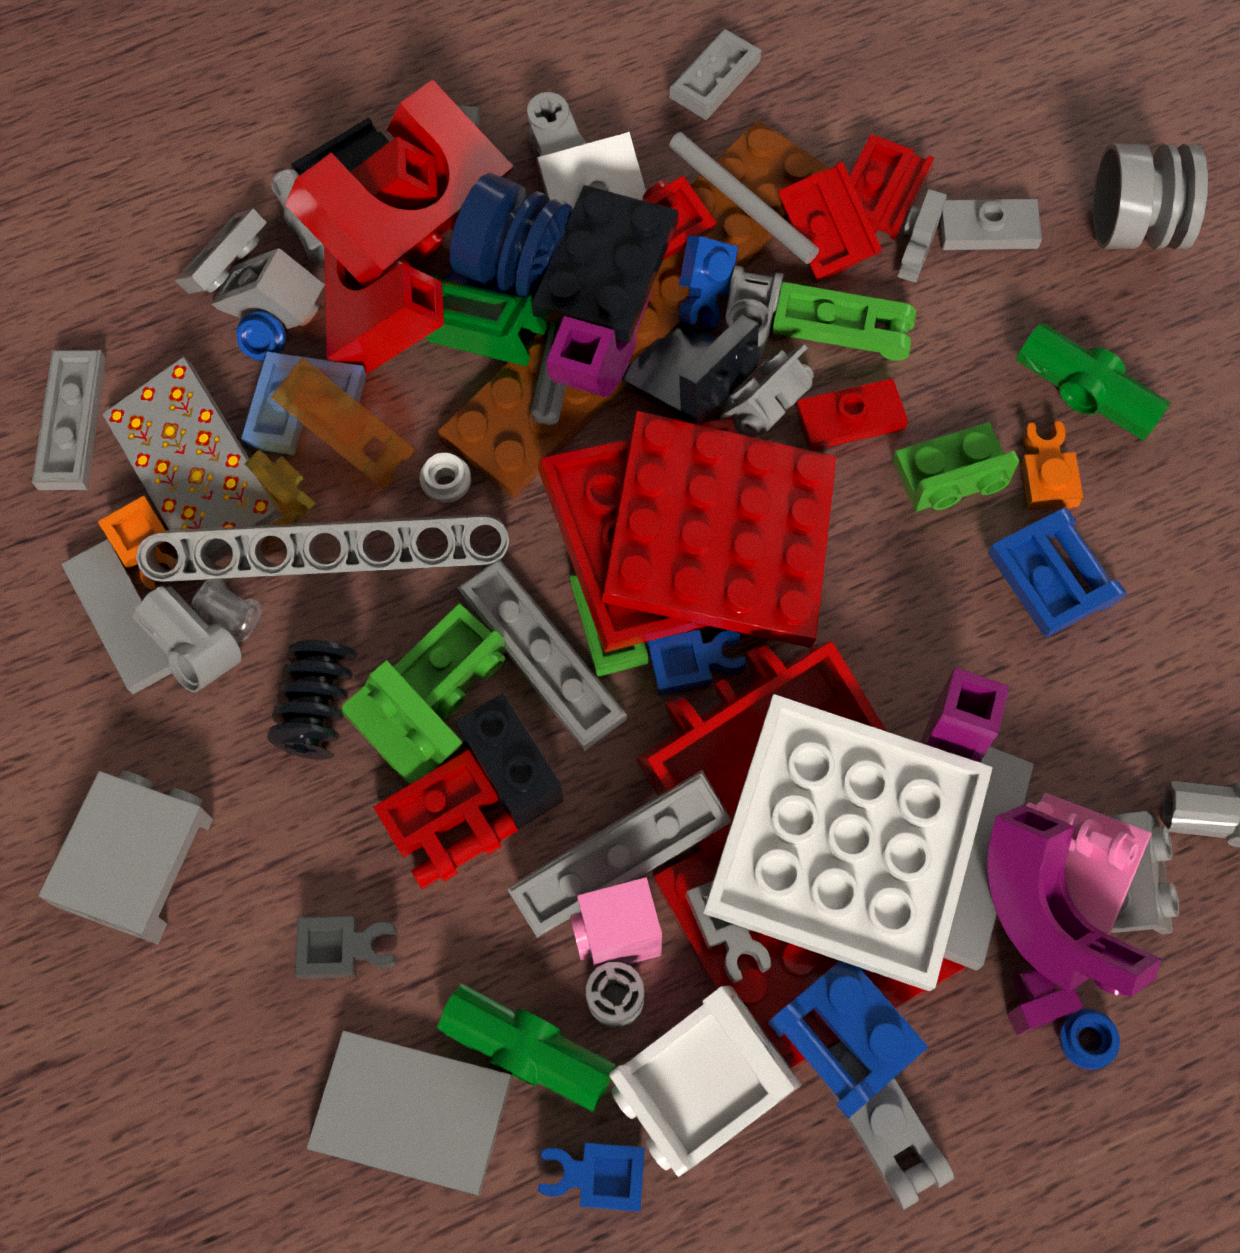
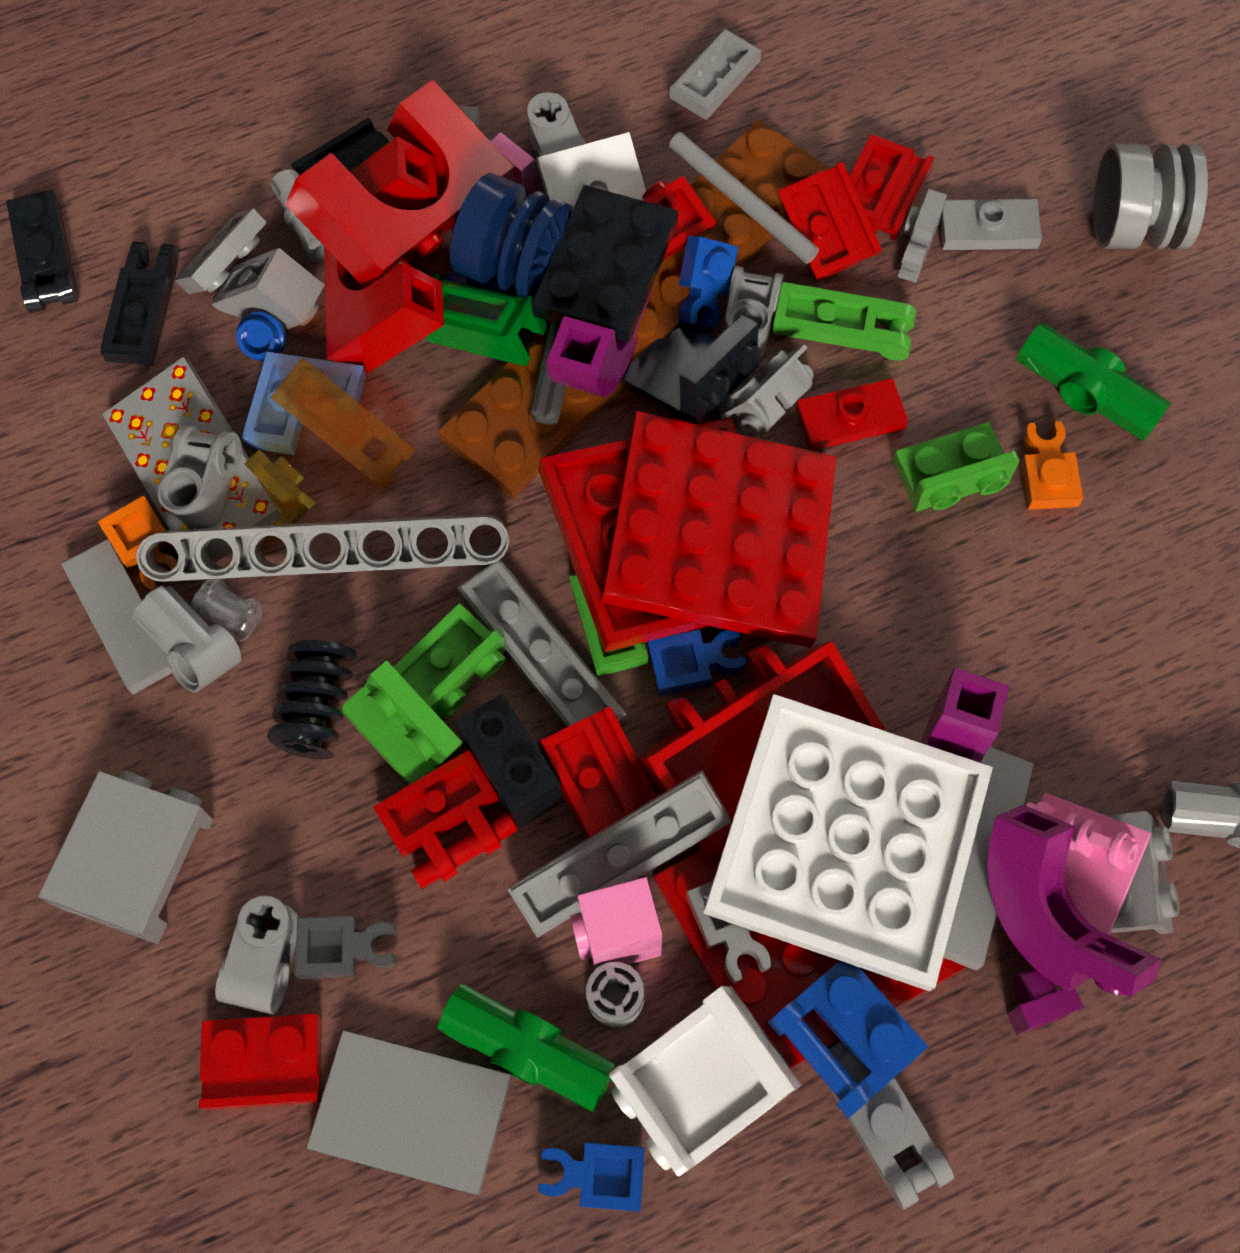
(42, 250): none -> black plate
(69, 420): light grey tile -> none
(139, 306): none -> black hinge
(200, 467): none -> light grey piece
(259, 962): none -> light grey piece
(260, 1061): none -> red plate
(445, 465): white plate -> none
(524, 165): none -> bright pink plate
(597, 771): none -> red plate
(1045, 581): blue plate -> none
(1104, 1031): blue plate -> none

